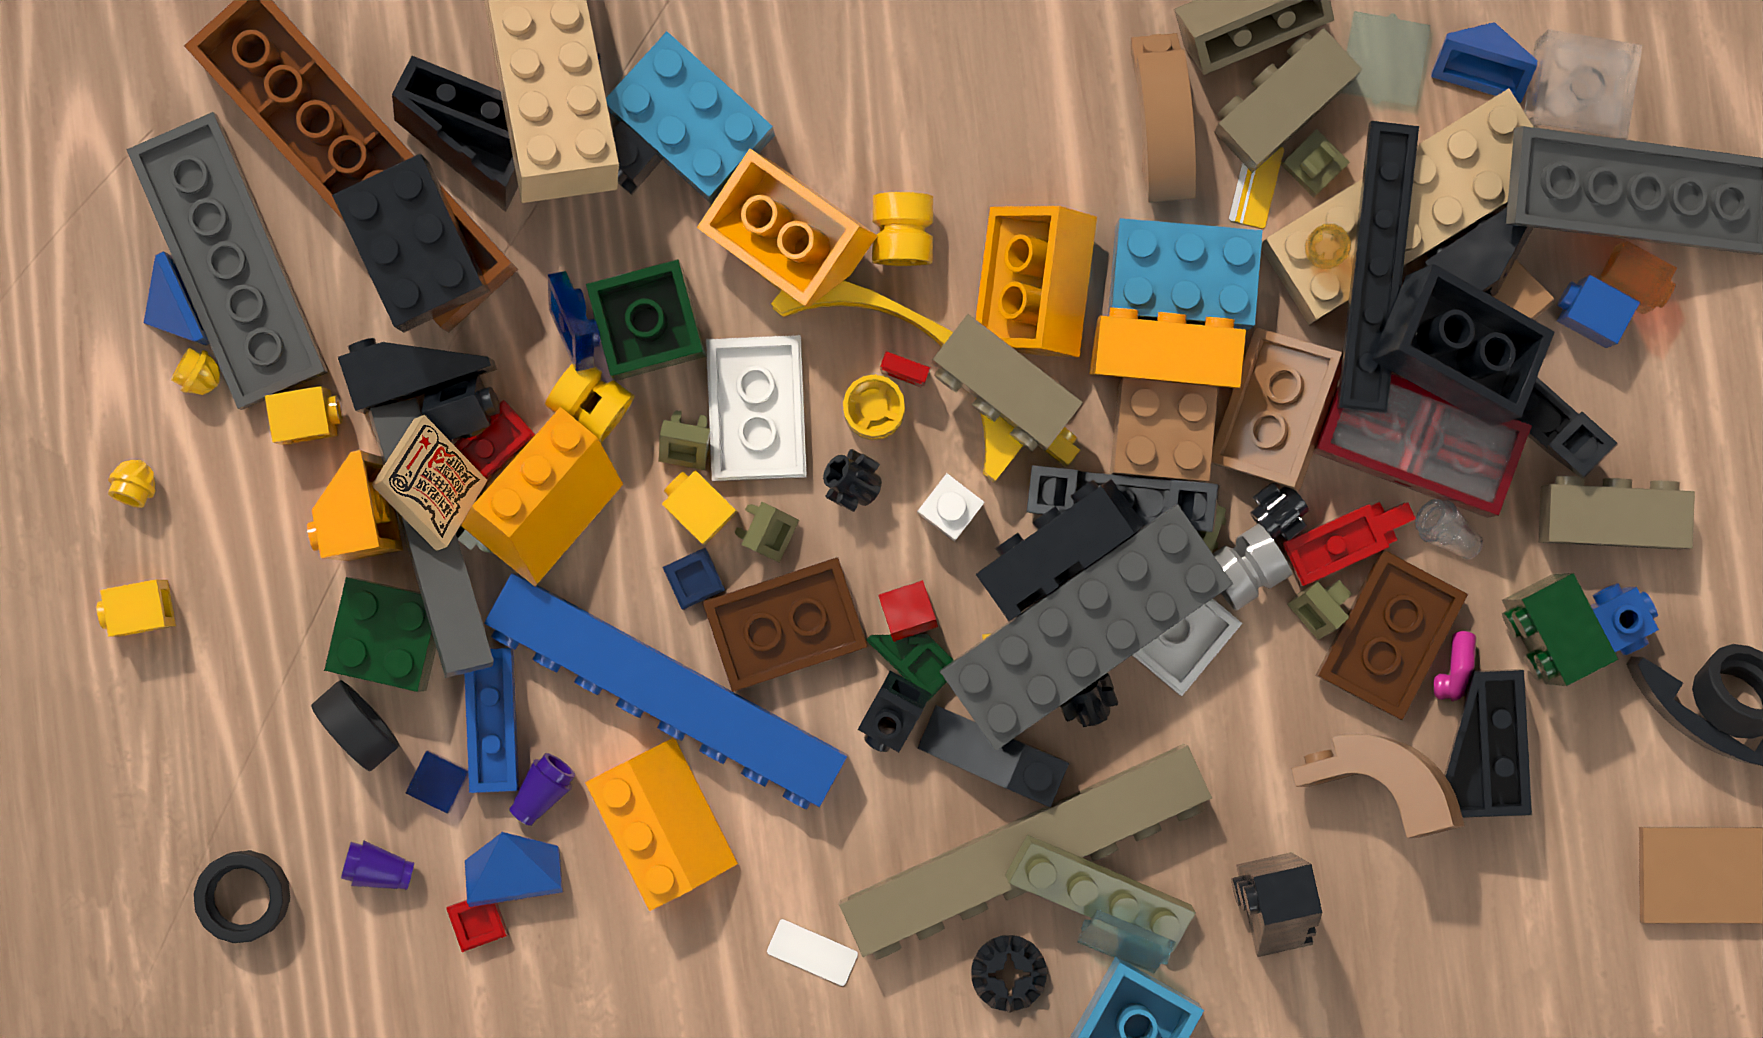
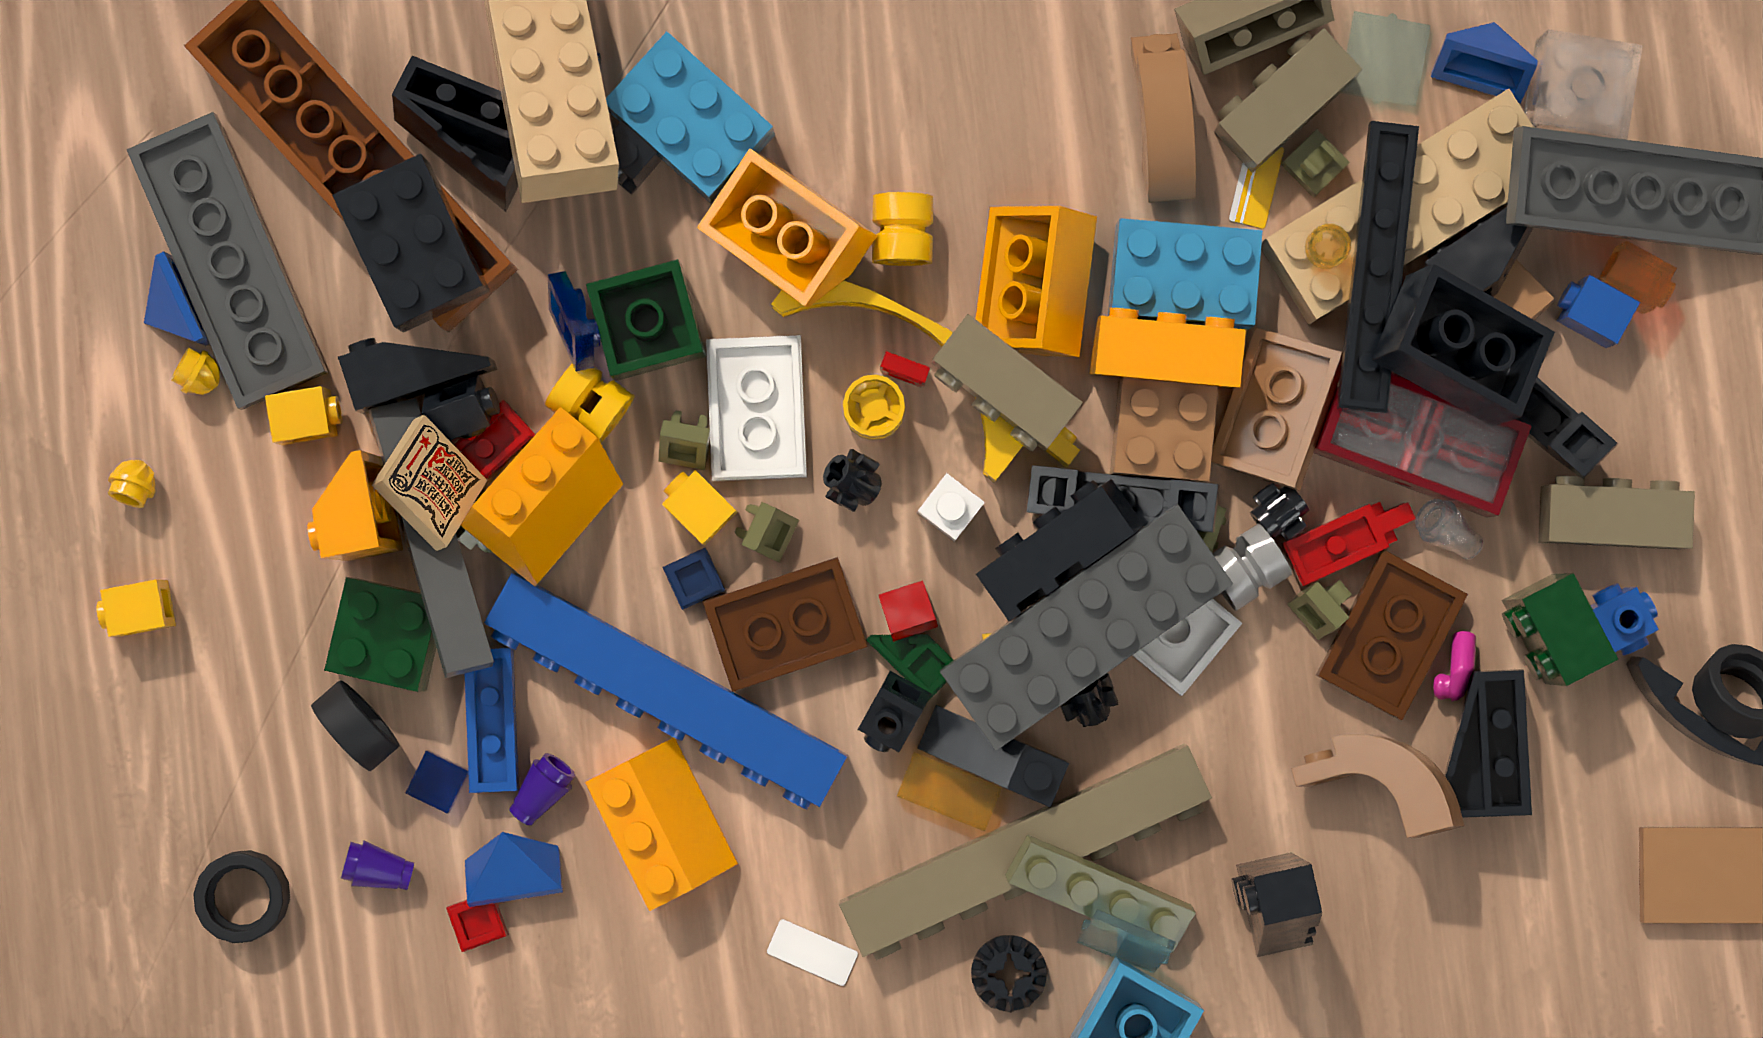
(949, 791): none -> clear yellow tile

